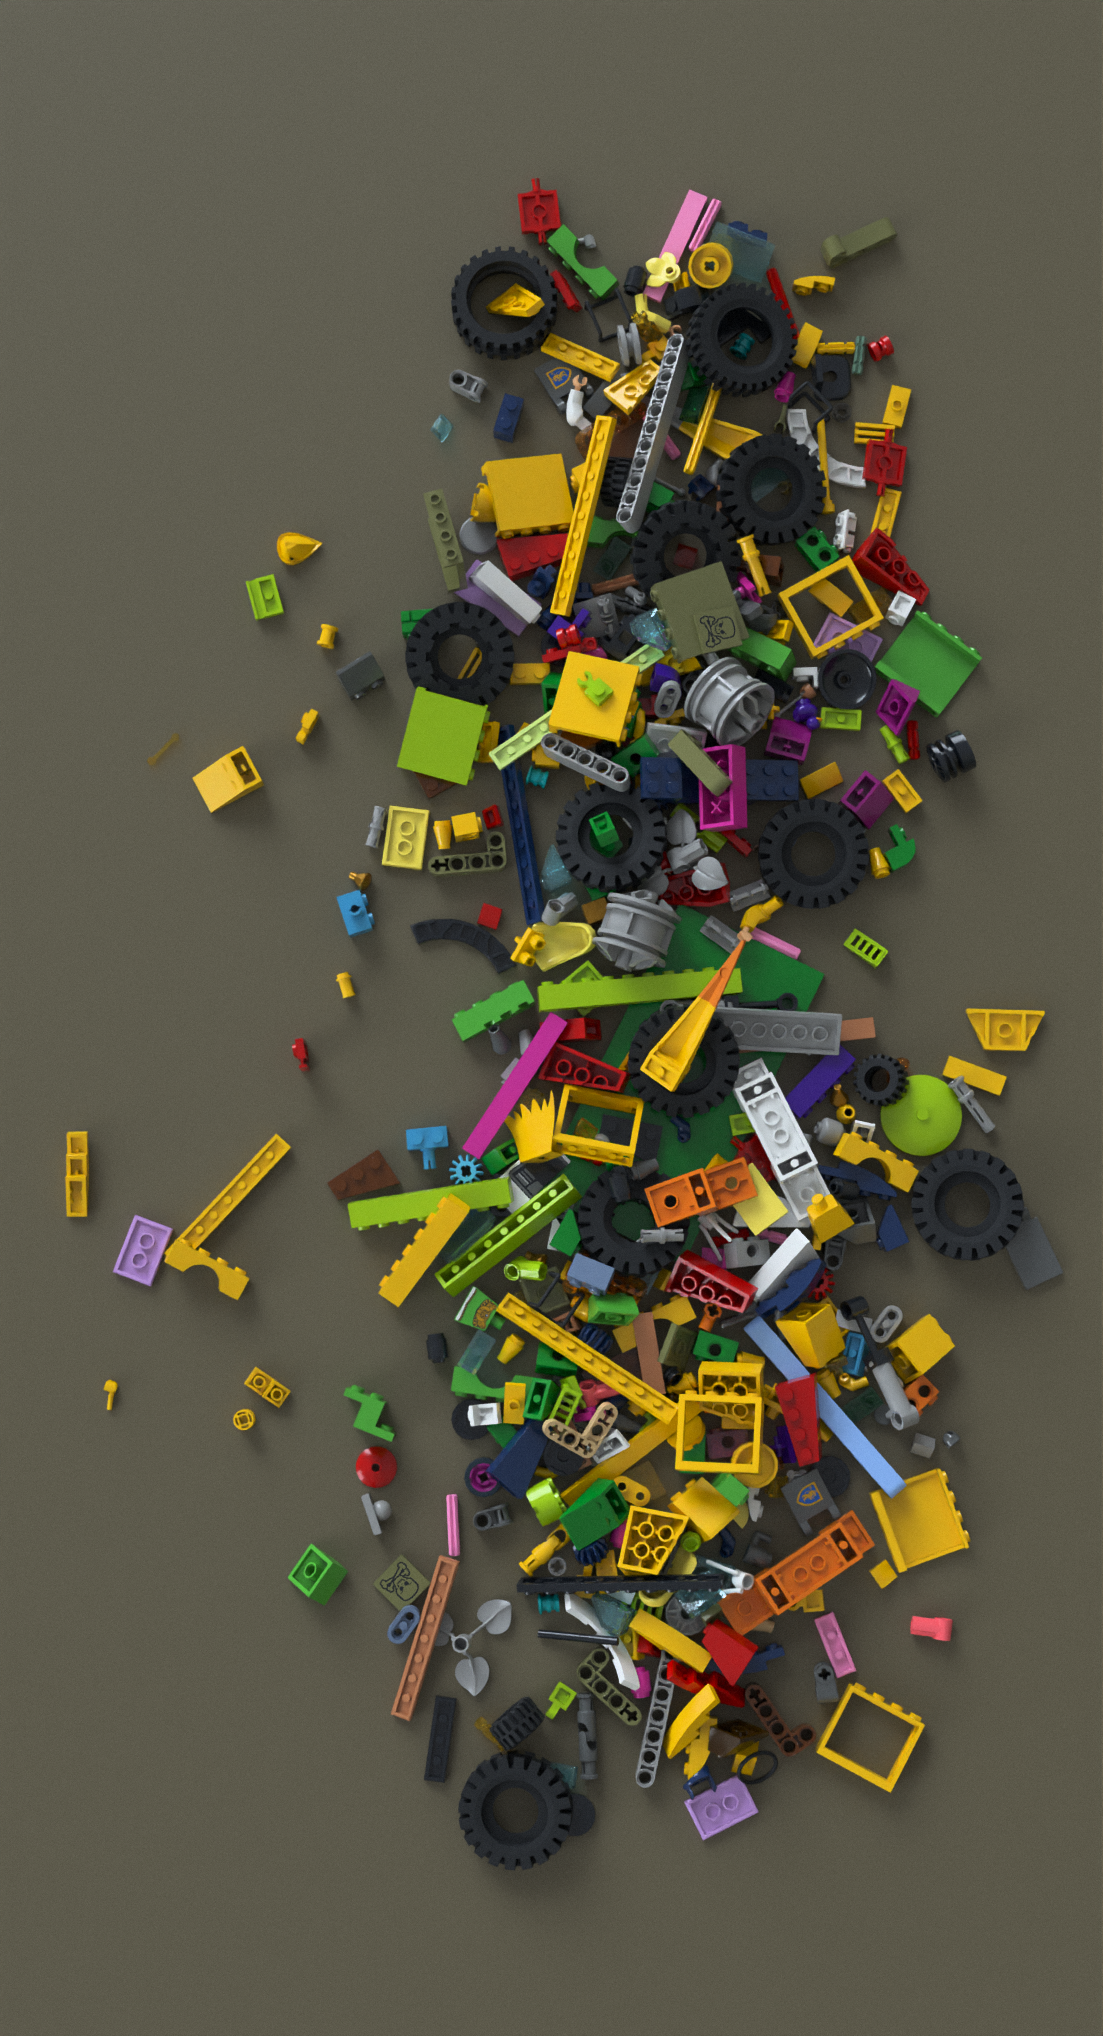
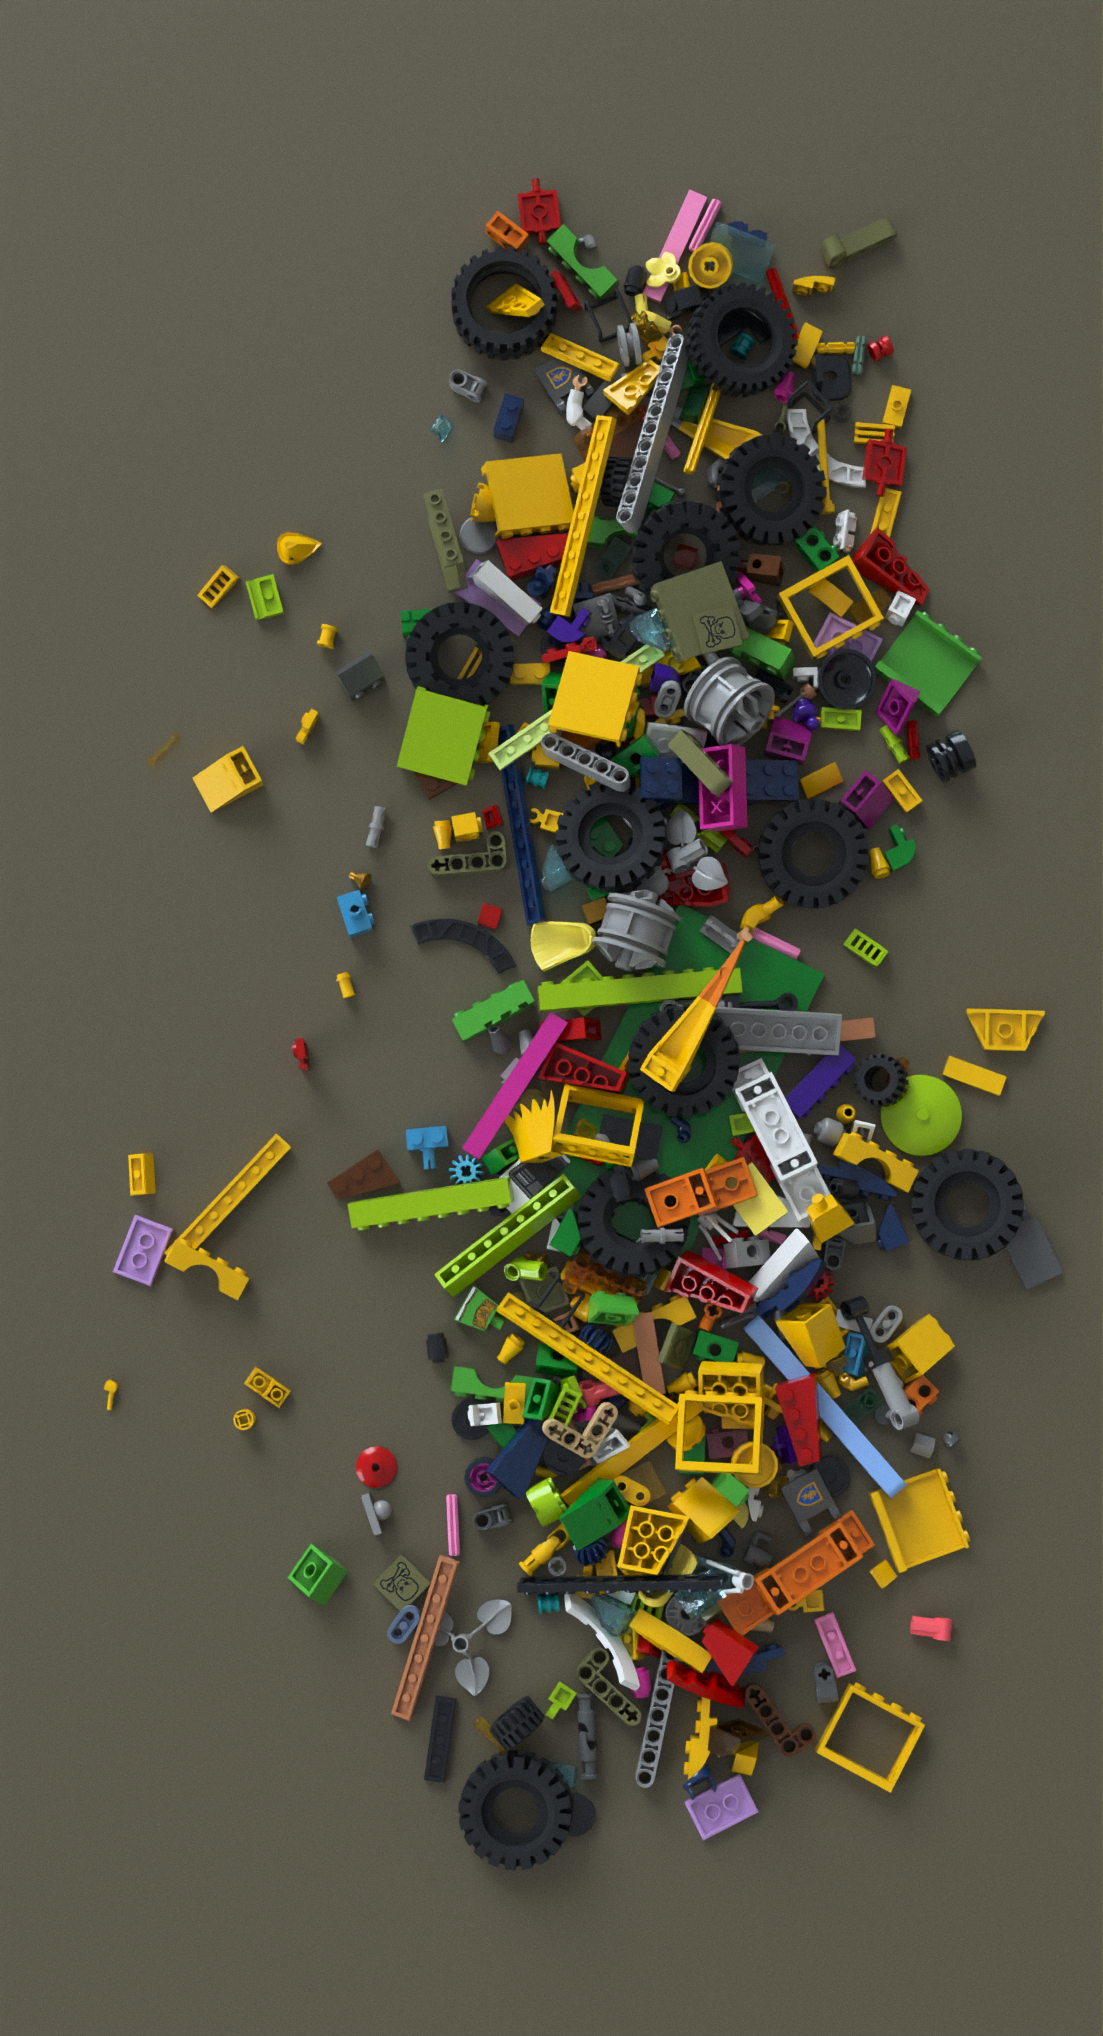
(77, 1174): yellow slope -> none
(141, 1174): none -> yellow slope
(212, 582): none -> yellow slope
(370, 1413): bright green bracket -> none
(405, 838): light yellow tile -> none
(424, 1249): yellow brick -> none
(467, 1233): clear light blue piece -> none
(476, 1352): clear light blue slope -> none
(506, 232): none -> orange brick
(527, 946): yellow hips -> none
(548, 819): none -> yellow plate
(559, 908): light grey piece -> none
(568, 636): red wheel -> none
(578, 1637): black bar -> none
(590, 1274): sand blue brick -> none
(596, 690): lime plate -> none
(604, 829): green slope -> none
(672, 1376): black plate -> none
(686, 1725): yellow slope -> none
(690, 1541): lime plate -> none
(700, 486): dark blue tile -> none
(749, 895): light grey hinge -> none
(749, 1757): black tyre -> none
(751, 556): yellow pin -> none
(838, 1096): pearl gold rock -> none
(967, 1097): light grey pin -> none

